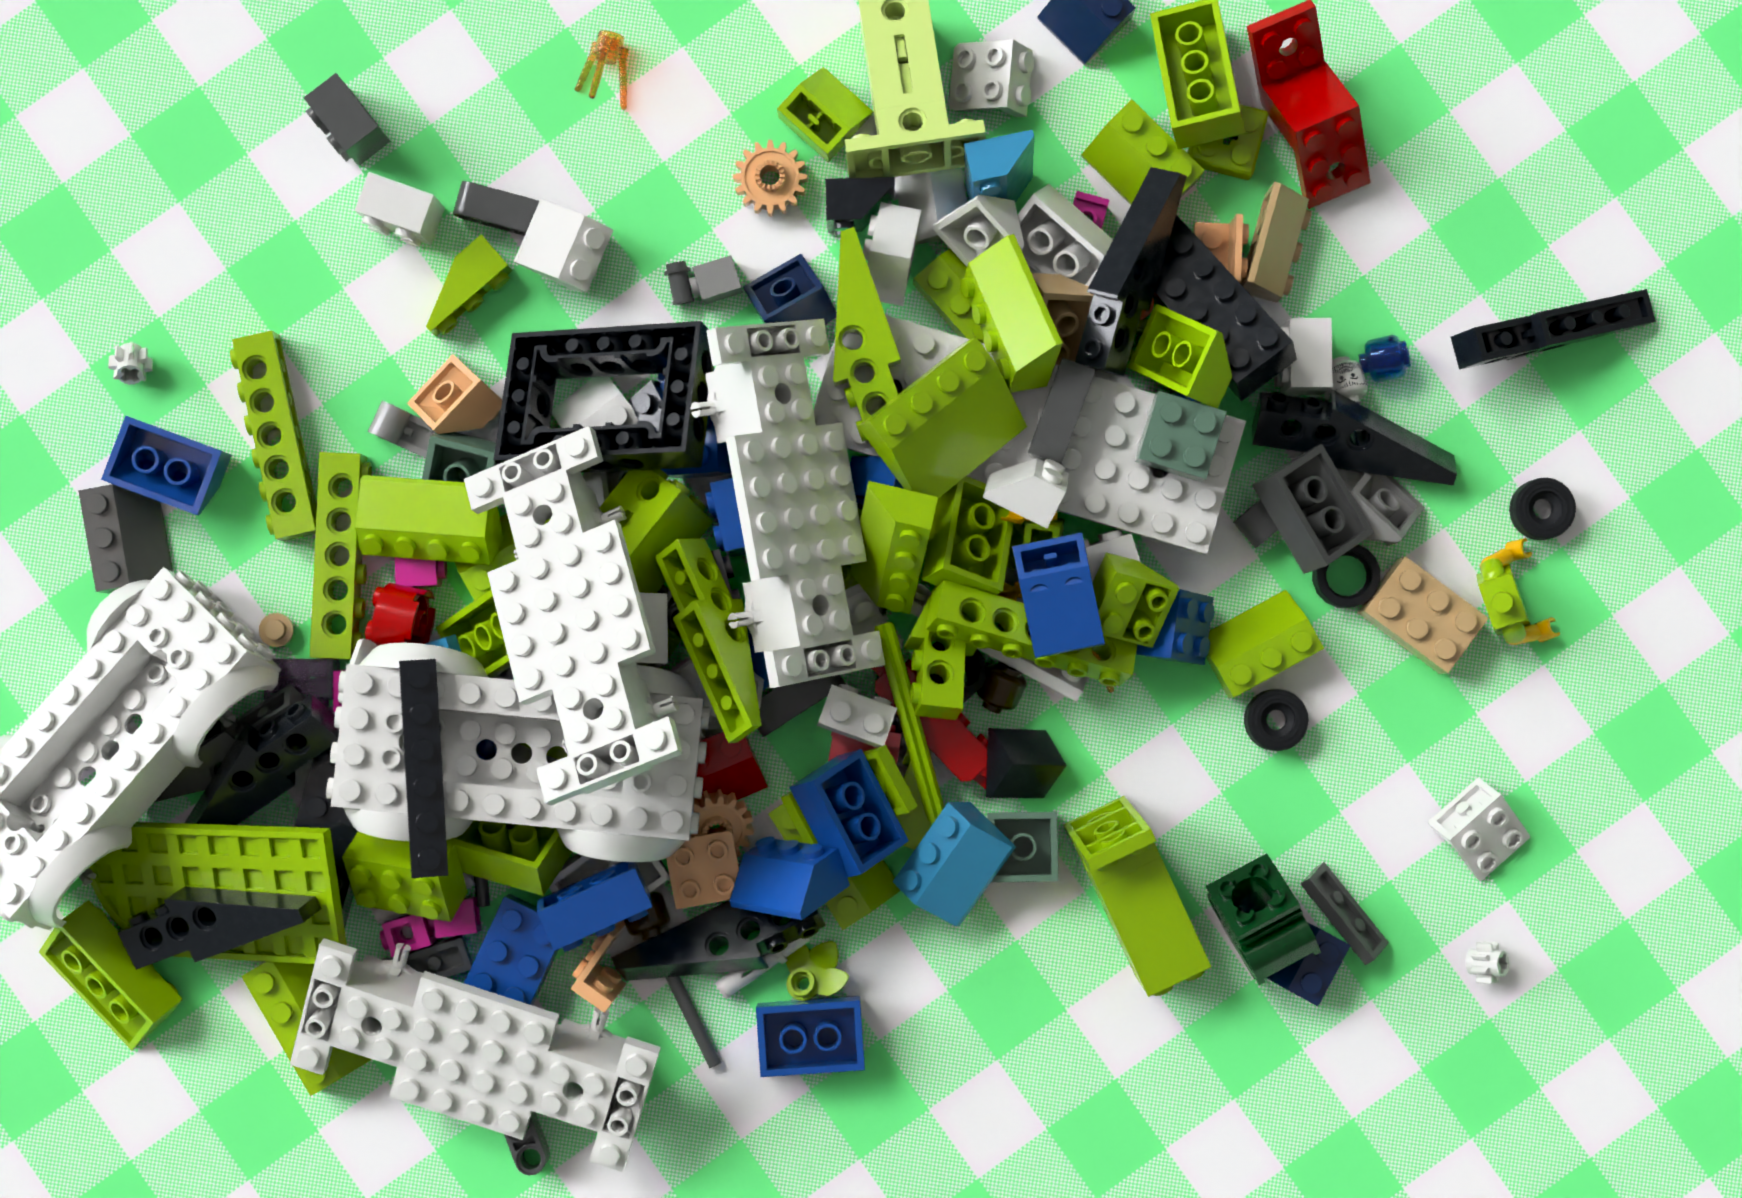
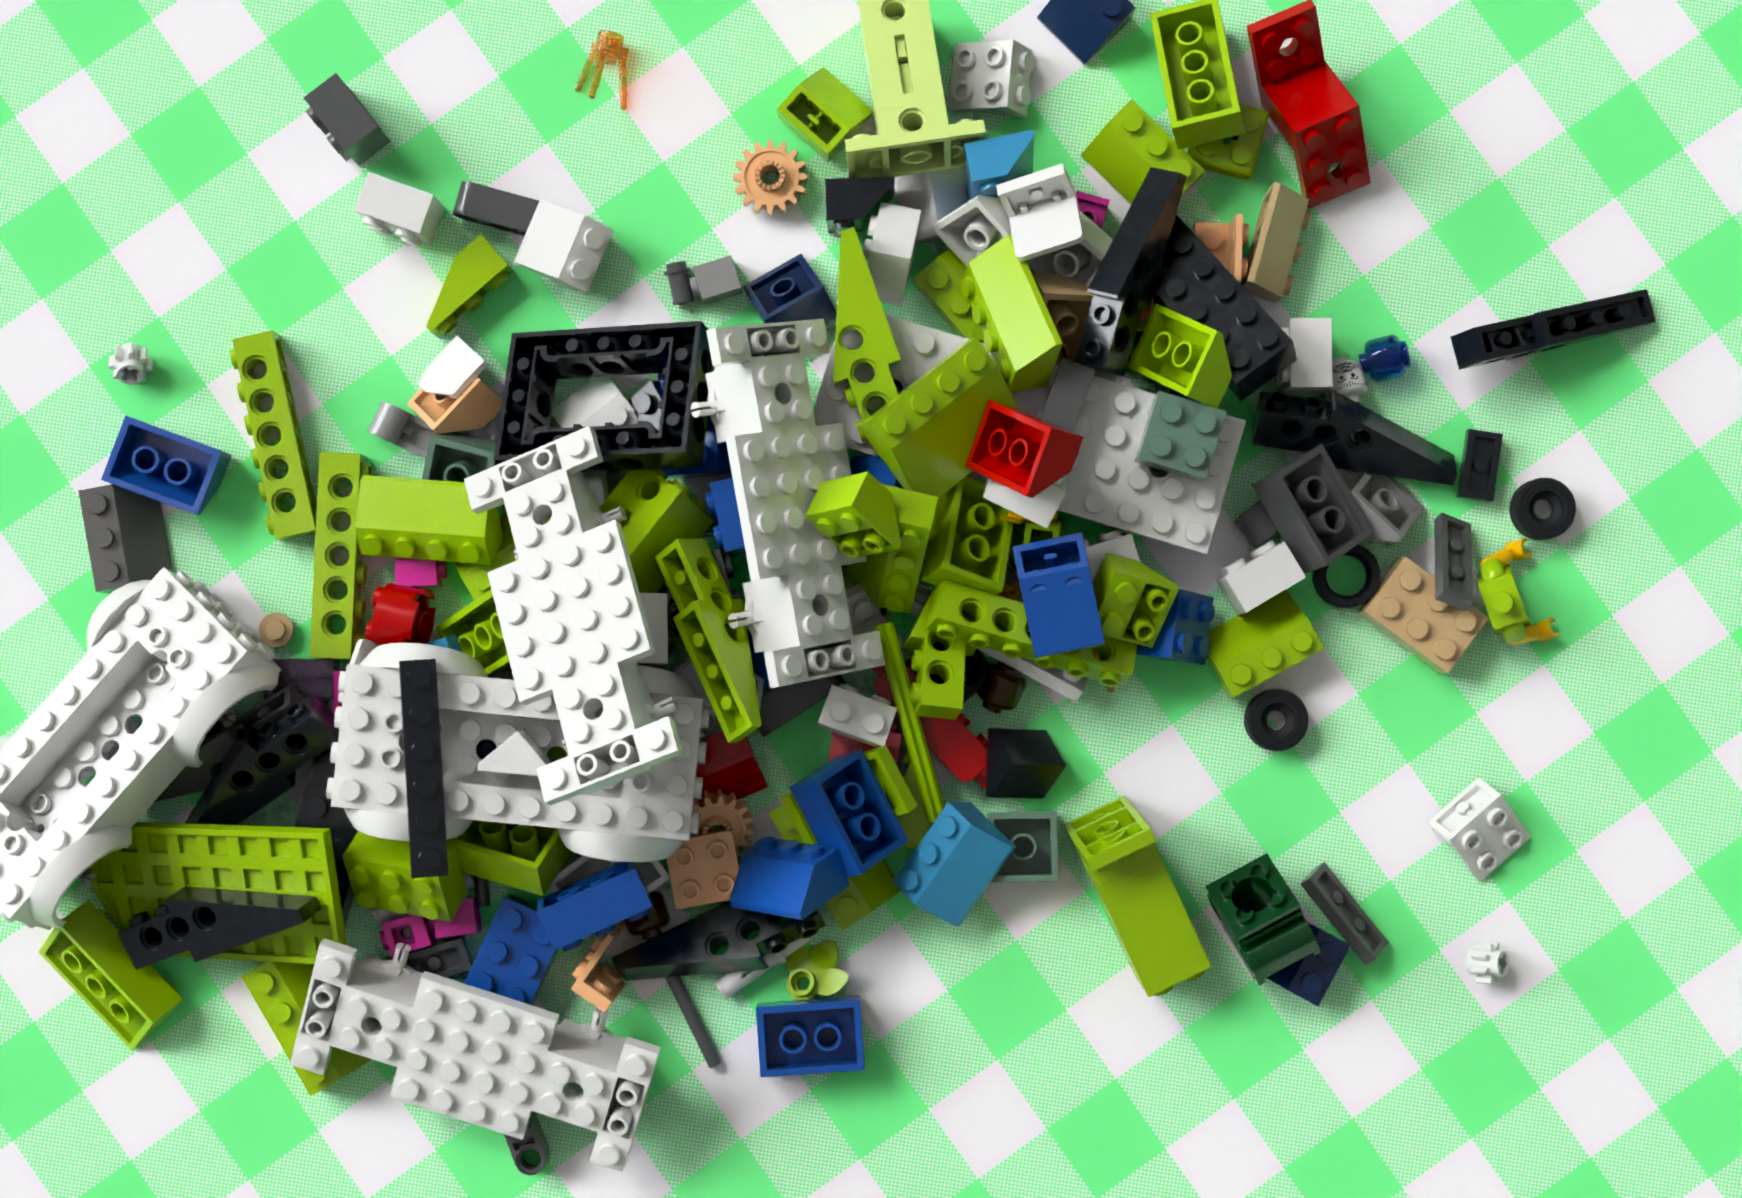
(452, 370): none -> white slope
(515, 756): none -> white slope
(856, 515): none -> lime slope
(1022, 449): none -> red slope
(1042, 212): none -> white bracket
(1260, 578): none -> white brick
(1453, 561): none -> dark grey plate
(1479, 465): none -> black plate

